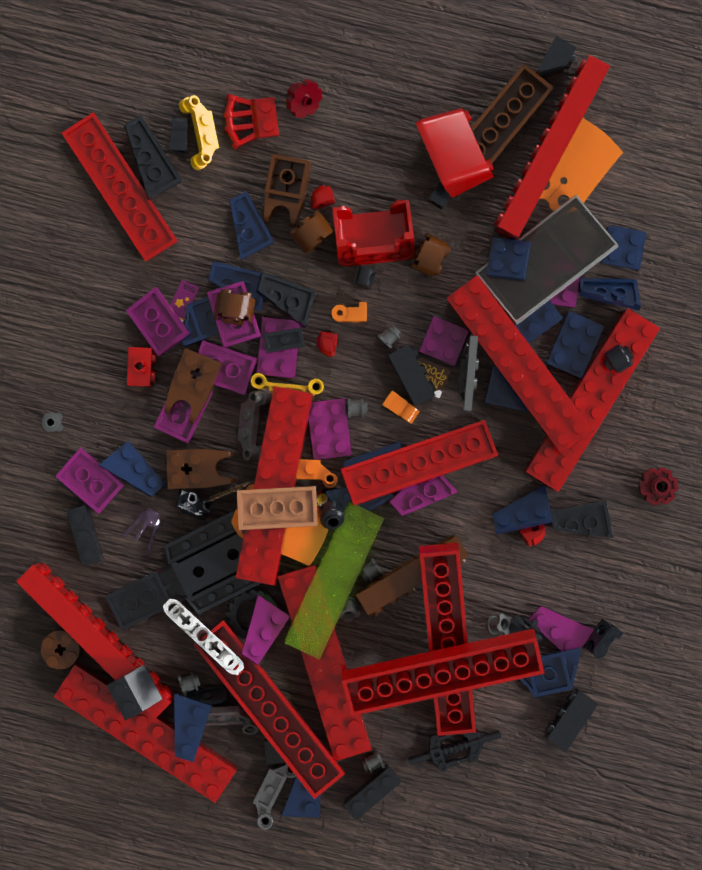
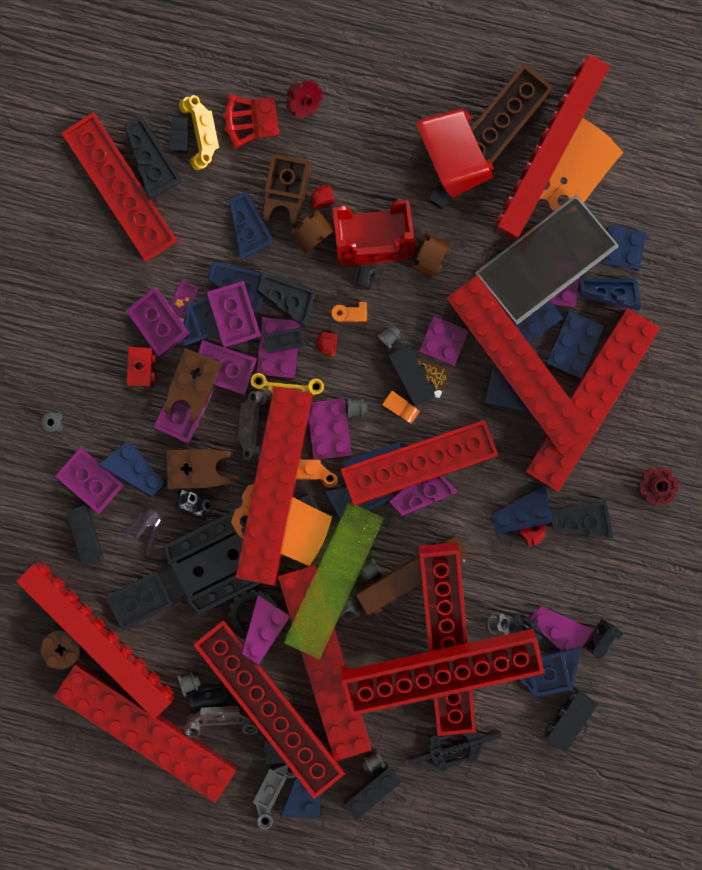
(134, 692): black slope -> none
(189, 725): dark blue wing -> none
(195, 630): white piece -> none
(228, 491): sticker -> none
(234, 307): reddish brown brick -> none
(277, 508): nougat plate -> none
(321, 498): sticker -> none
(331, 515): black head -> none
(467, 378): dark grey wing -> none
(508, 259): dark blue plate -> none
(557, 58): black slope -> none
(619, 358): black head -> none

